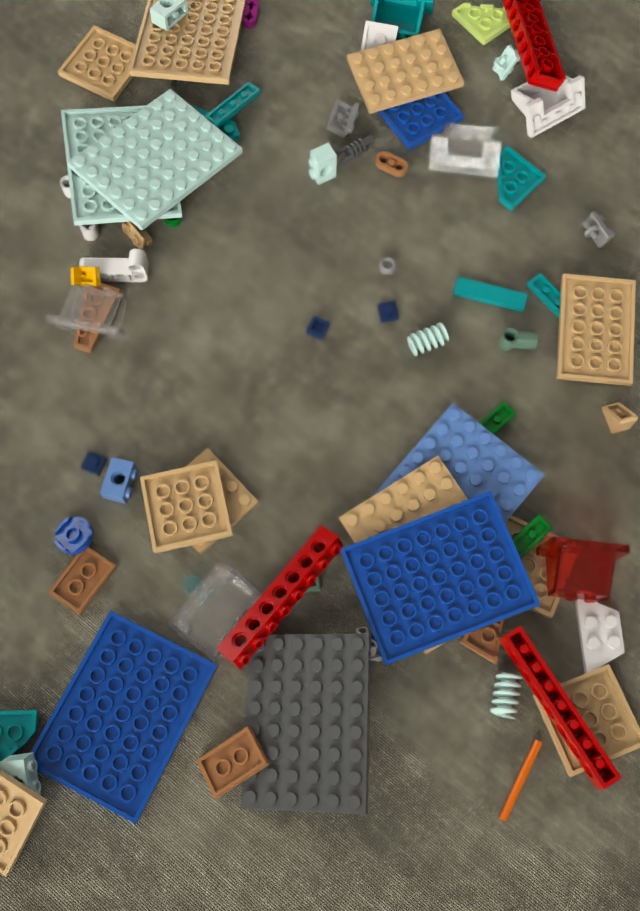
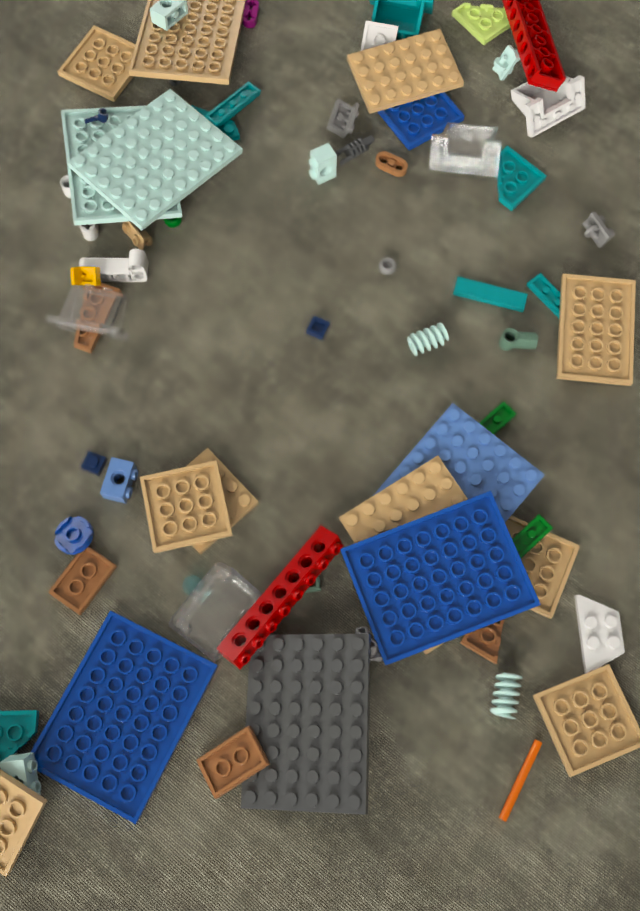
(102, 116): none -> dark blue hand
(387, 311): dark blue plate -> none
(560, 709): red brick -> none
(580, 568): clear red windscreen -> none
(619, 417): tan slope -> none

